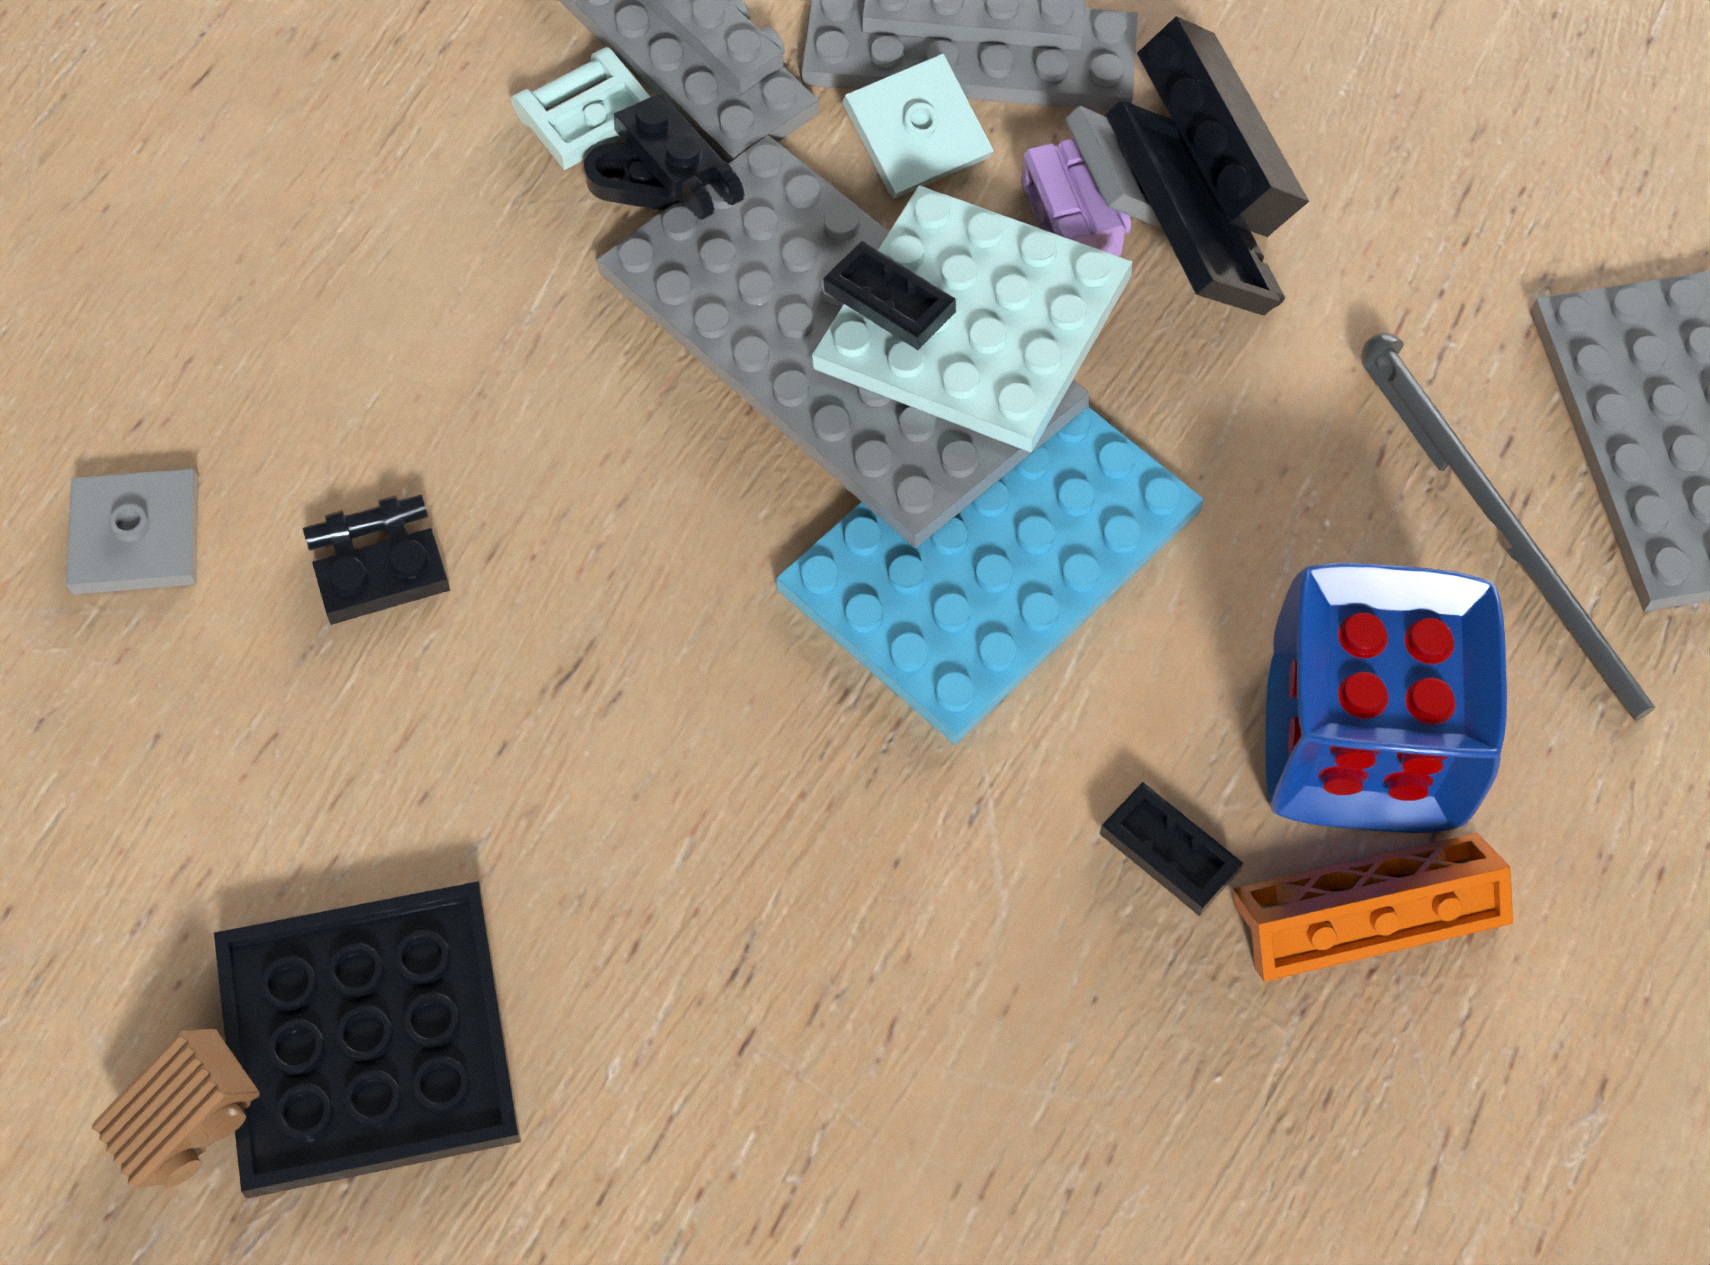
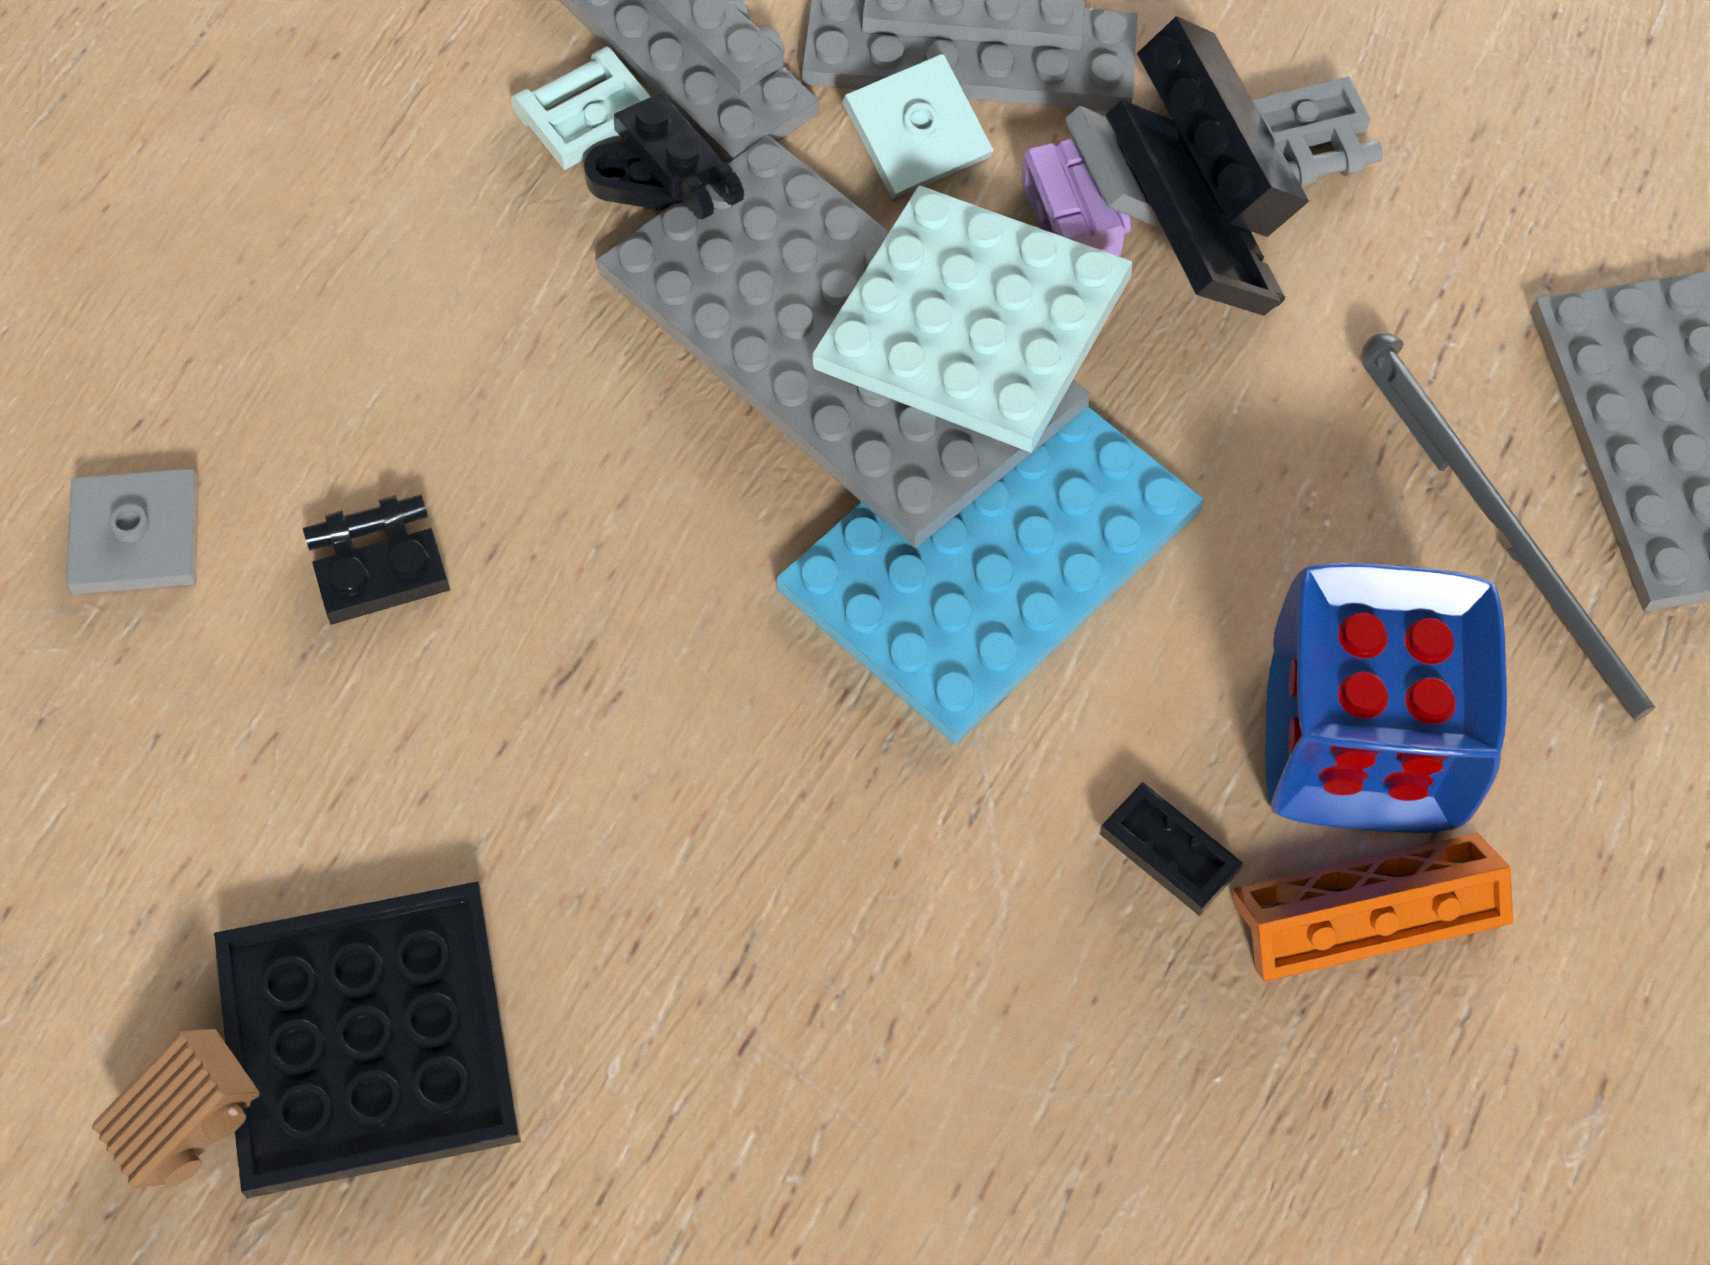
(889, 295): black plate -> none
(1319, 116): none -> light grey plate

